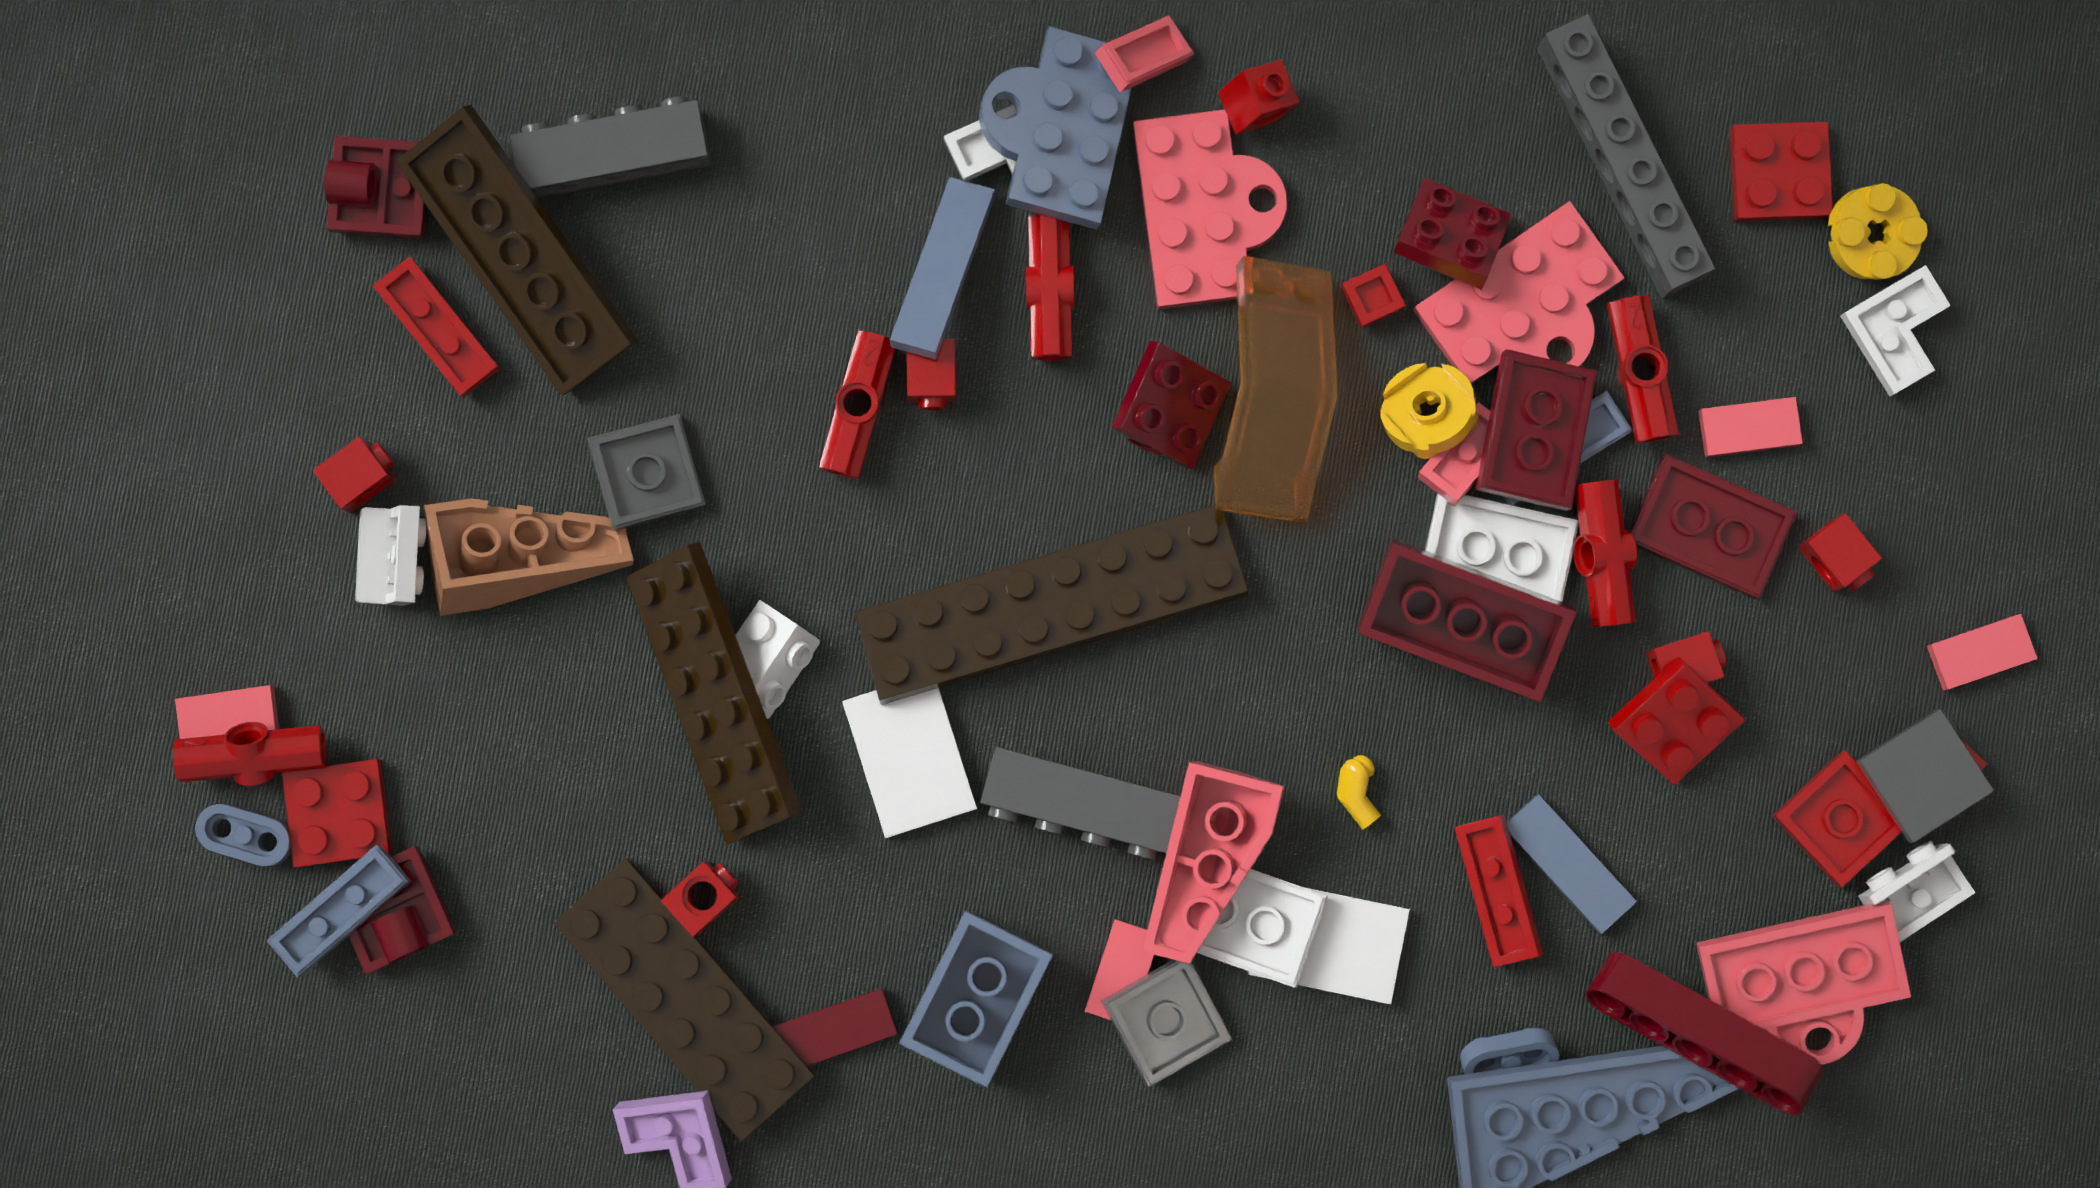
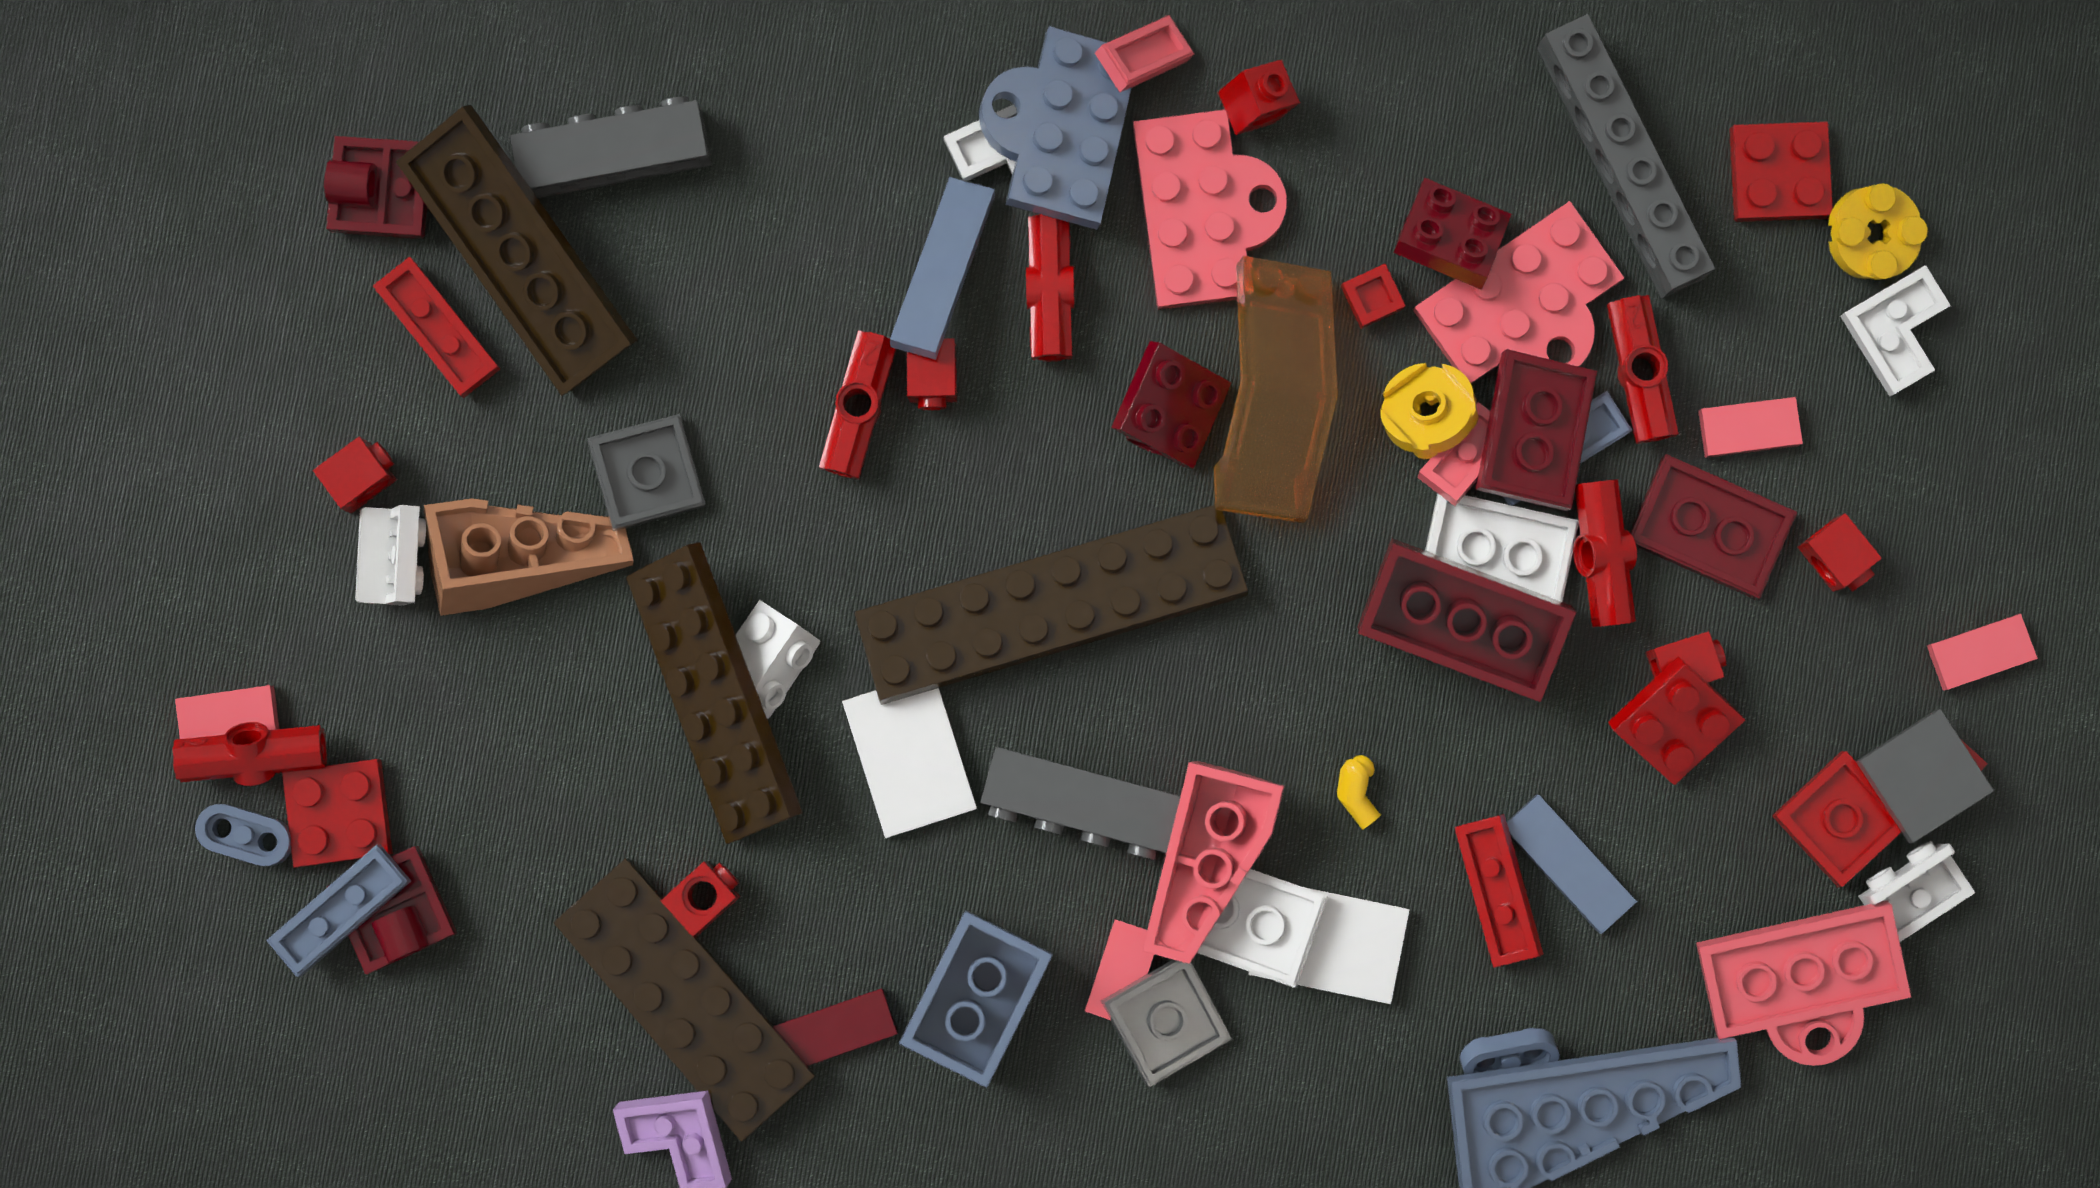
(1705, 1033): dark red beam -> none

